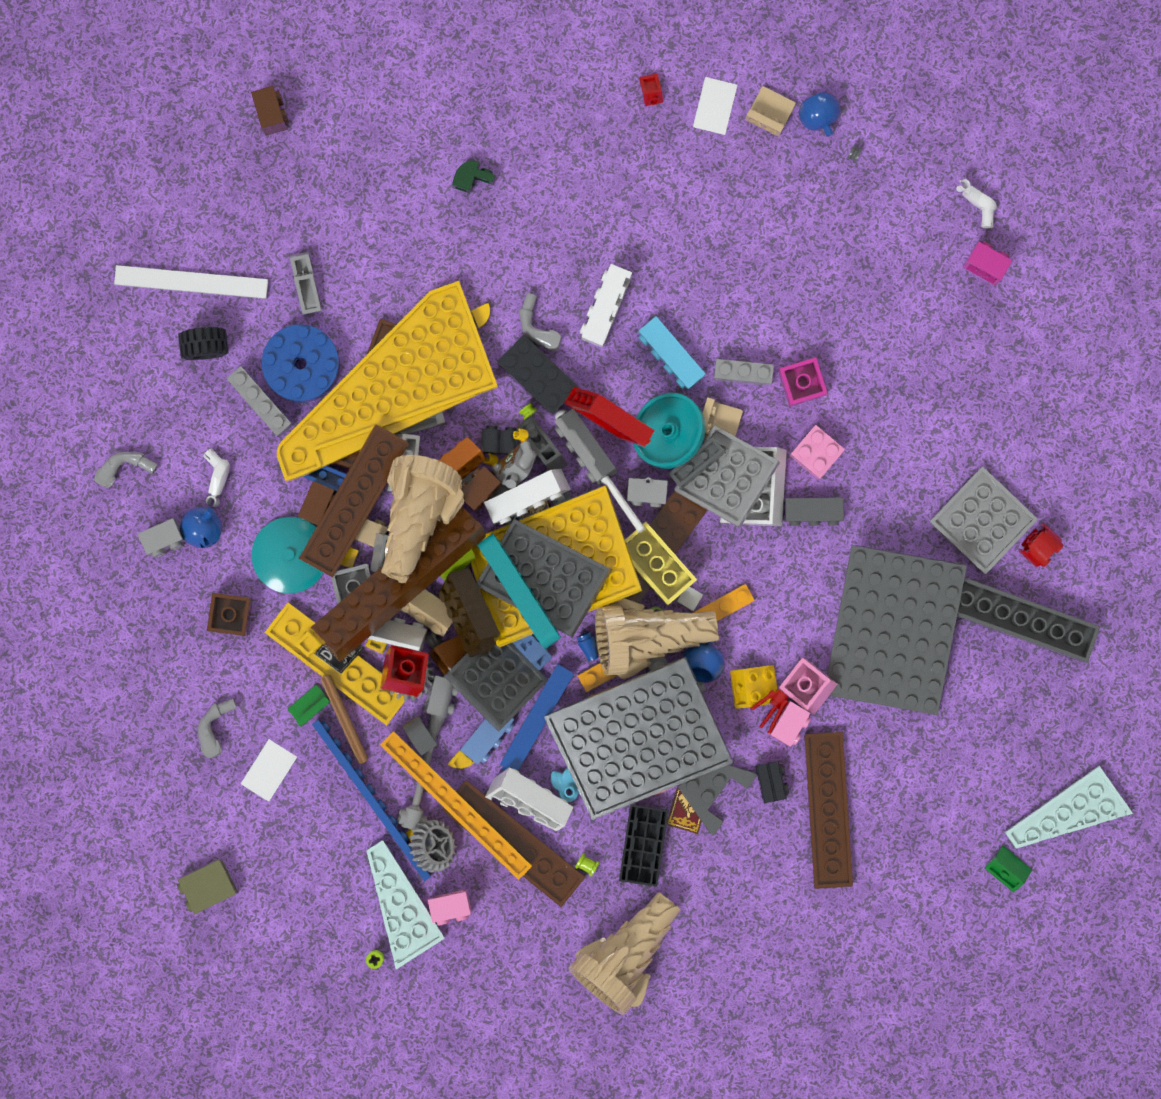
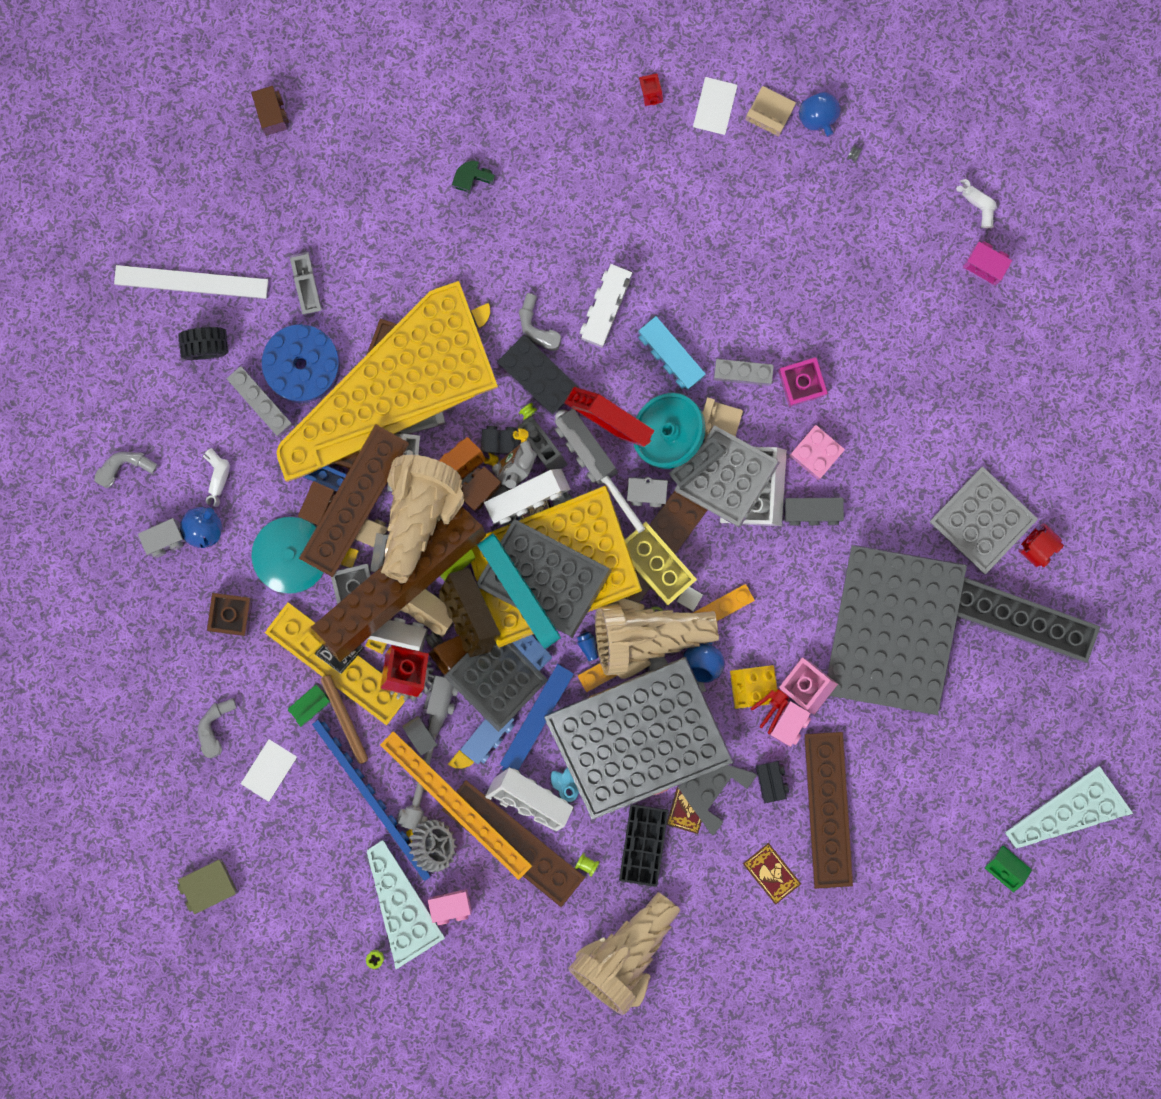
(772, 873): none -> sticker

